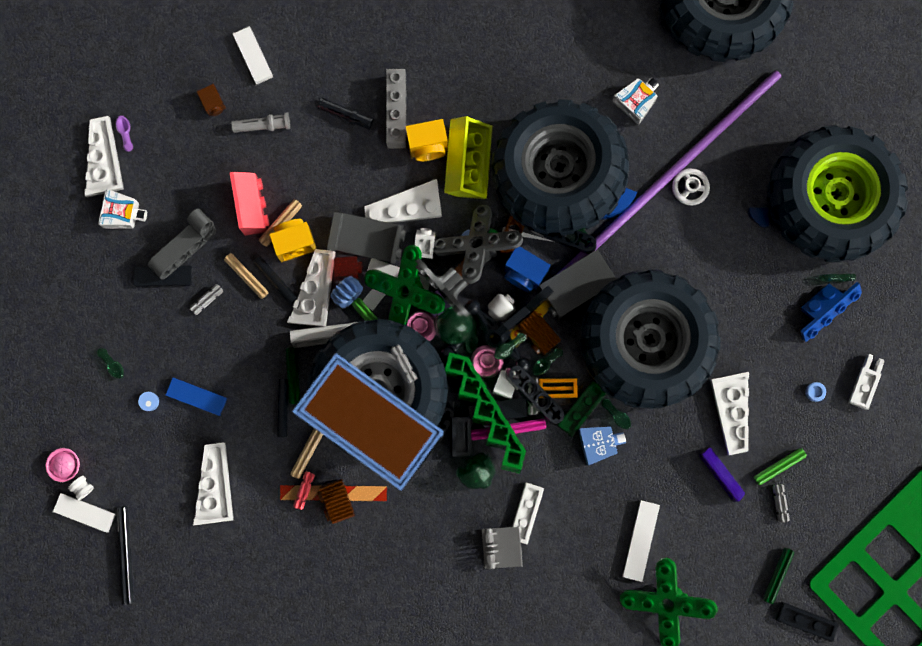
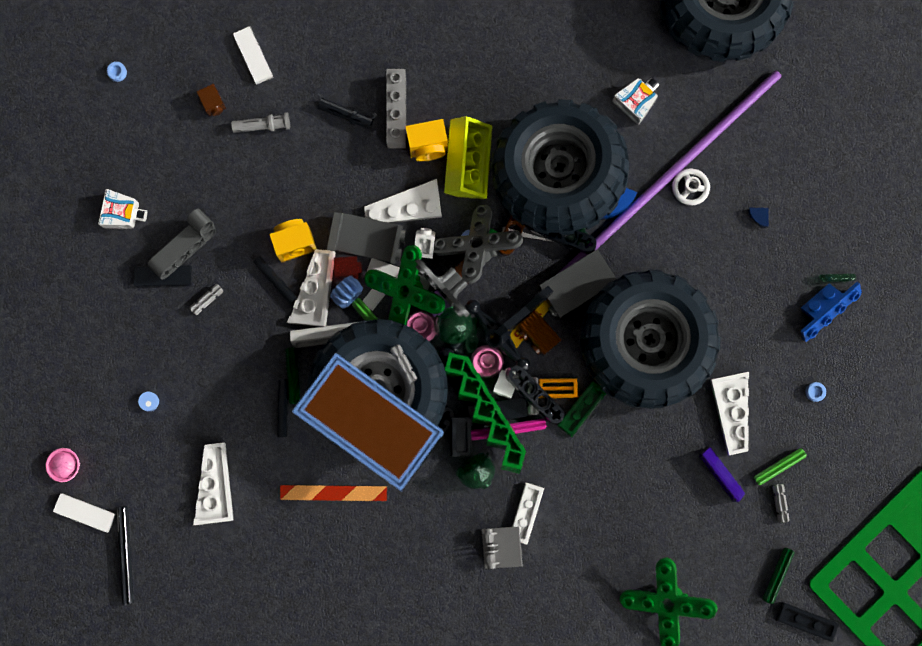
(80, 487): white wheel -> none
(102, 159): white wing -> none
(114, 367): clear green piece -> none
(116, 71): none -> light blue tile
(123, 128): medium lavender piece -> none
(196, 396): blue tile -> none
(248, 278): tan axle -> none
(249, 203): coral slope -> none
(285, 216): tan axle -> none
(304, 490): coral axle -> none
(306, 454): tan axle -> none
(336, 501): reddish brown brick -> none
(501, 307): white head -> none
(505, 349): clear green piece -> none
(525, 270): blue piece -> none
(543, 365): clear green piece -> none
(599, 443): medium blue torso -> none
(620, 418): clear green piece -> none
(641, 540): white tile -> none
(866, 383): white hinge -> none
(873, 178): black wheel -> none

